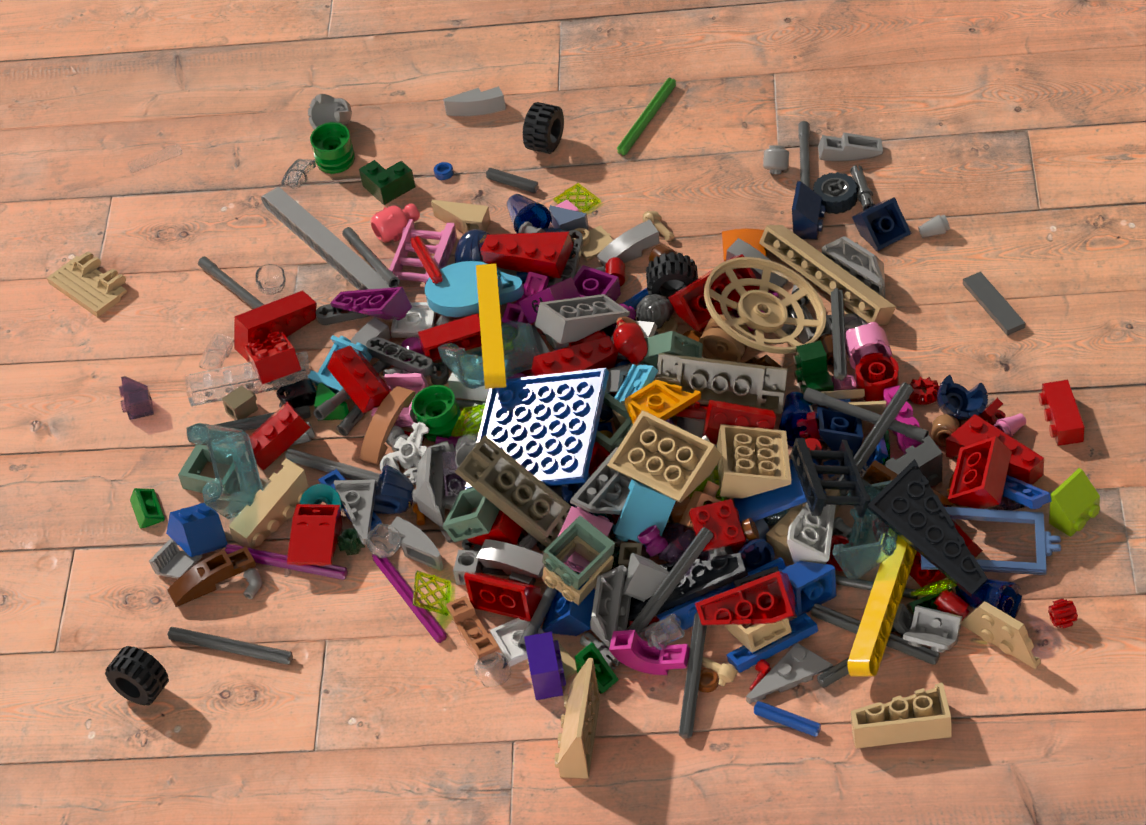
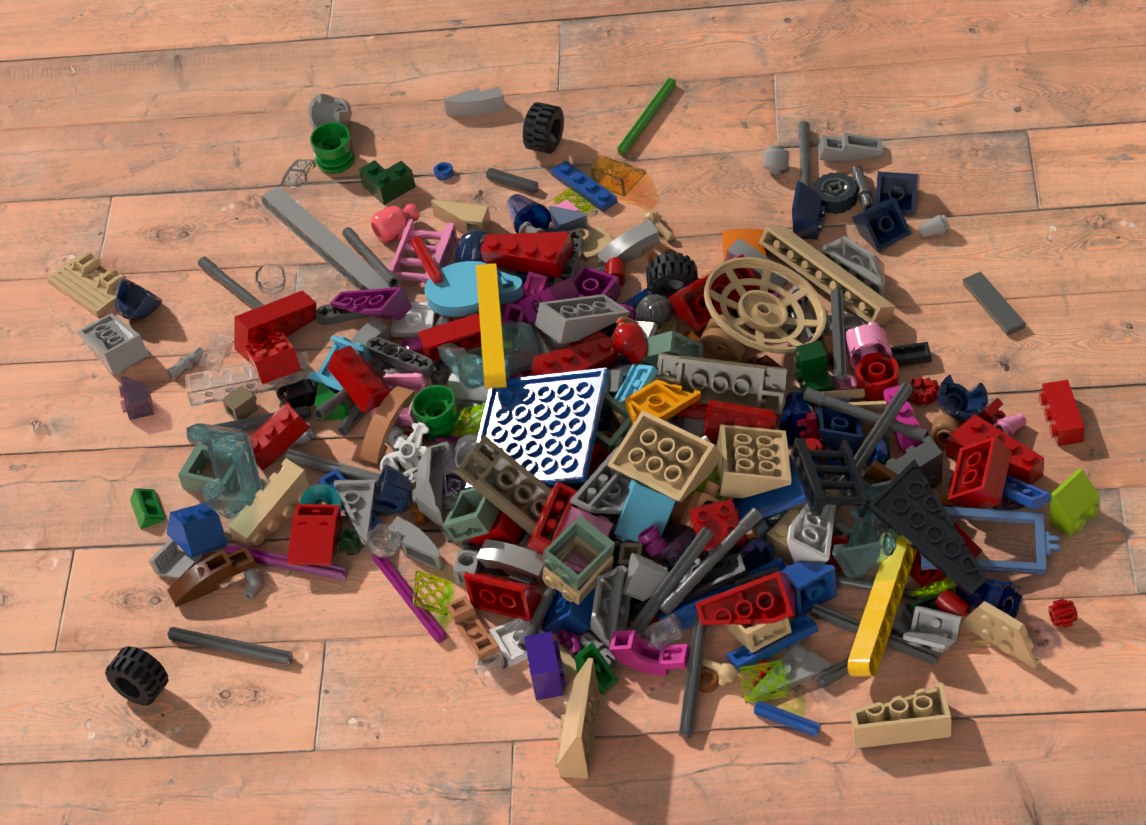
(114, 343): none -> light grey slope
(134, 301): none -> dark blue hair
(185, 364): none -> light grey pin
(551, 517): none -> red brick
(570, 641): none -> magenta arm
(584, 185): none -> blue plate
(616, 174): none -> clear yellow slope
(713, 558): none -> dark grey piece
(749, 699): none -> clear neon green window
(902, 187): none -> dark blue slope
(912, 354): none -> black plate

